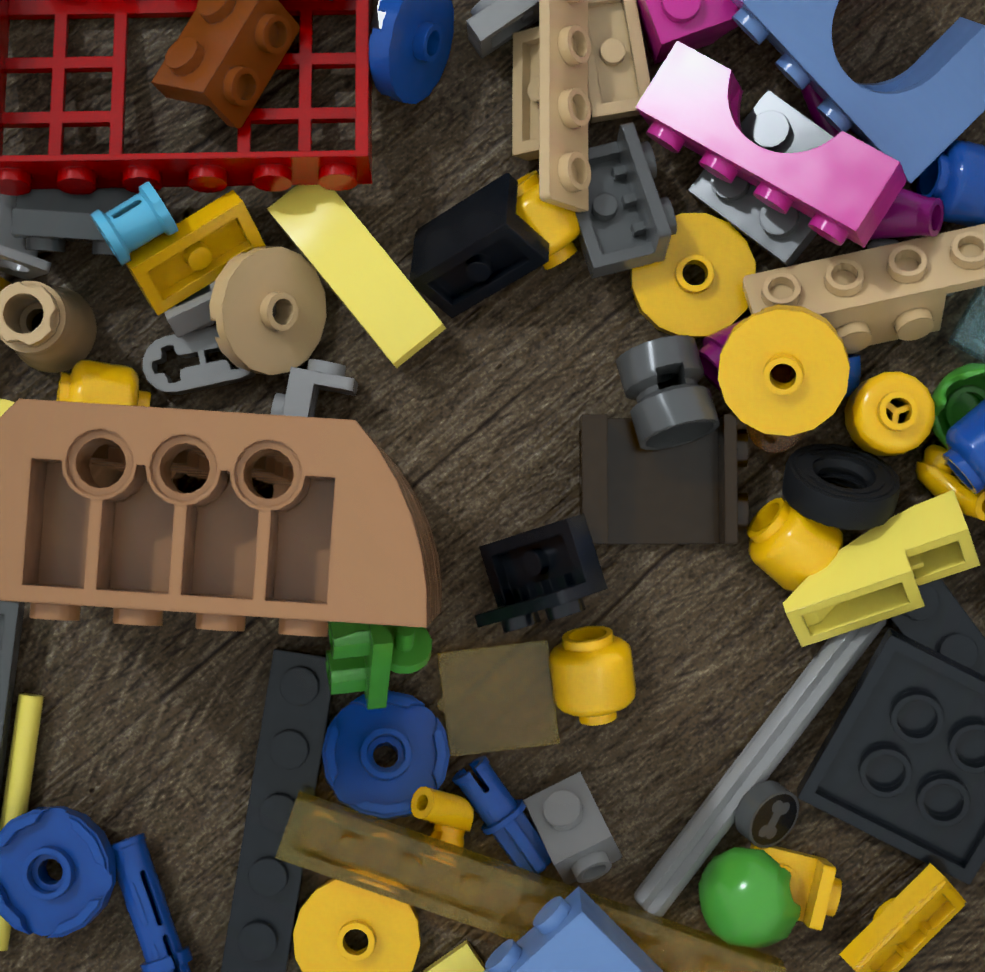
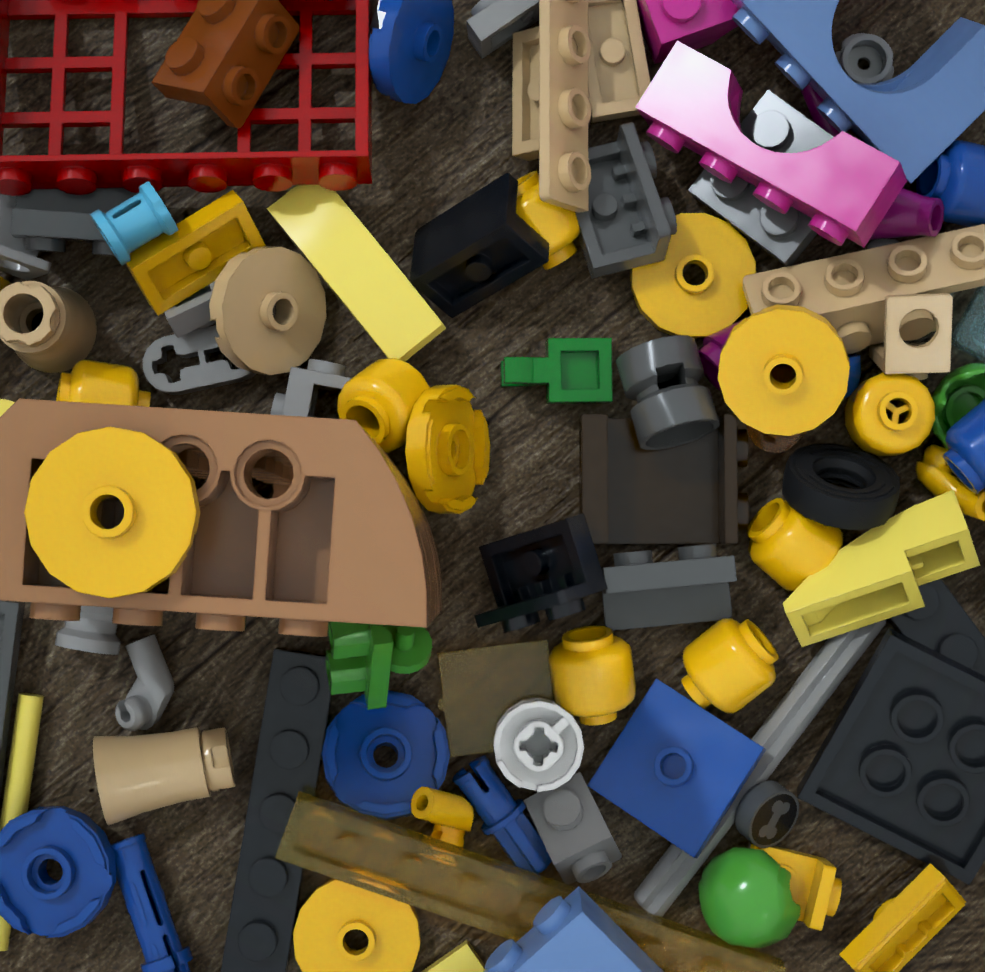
(92, 633): none -> light grey wheel
(151, 688): none -> light grey arm
(156, 523): none -> yellow plate
(160, 770): none -> tan plant
(382, 400): none -> yellow head
(446, 449): none -> yellow plate
(538, 744): none -> white wheel
(572, 371): none -> green plate
(668, 591): none -> dark grey bracket
(676, 768): none -> blue plate
(729, 665): none -> yellow head
(870, 48): none -> light grey plate
(915, 358): none -> tan bracket

